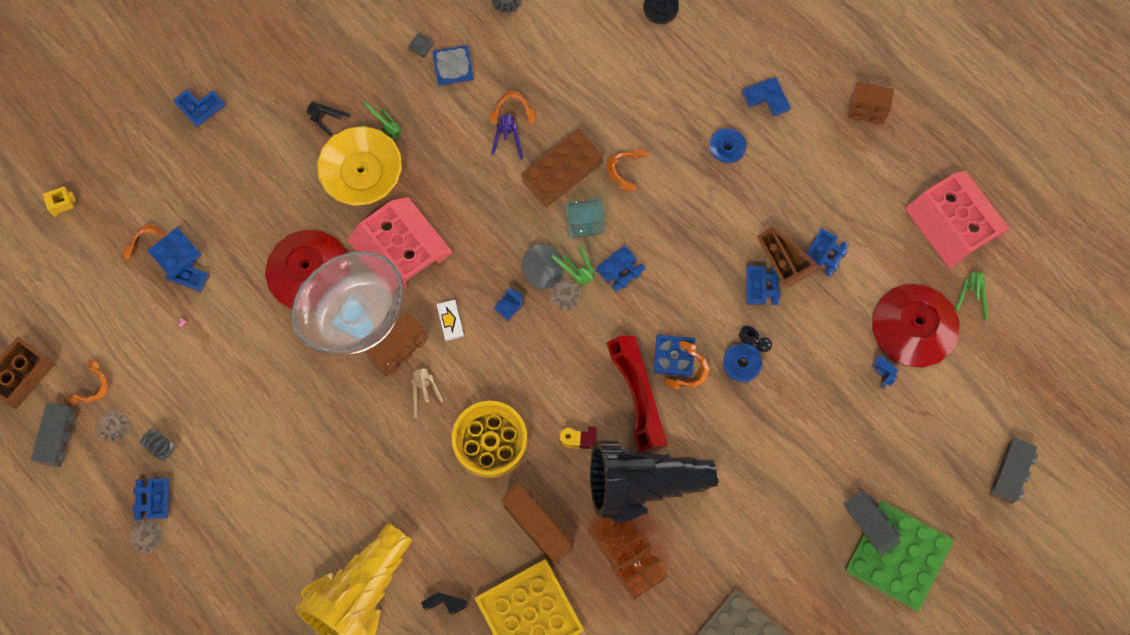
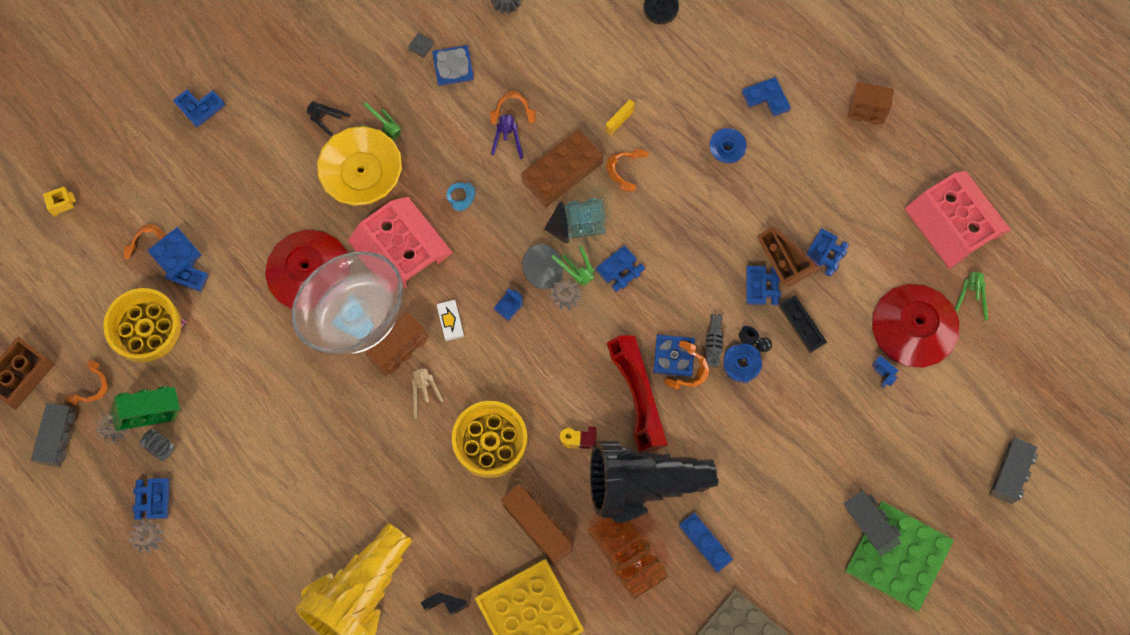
(120, 318): none -> yellow wheel
(144, 408): none -> green brick
(464, 204): none -> dark azure piece
(557, 224): none -> black slope
(620, 117): none -> yellow tile
(705, 542): none -> blue plate
(714, 341): none -> dark grey hinge
(802, 324): none -> black plate

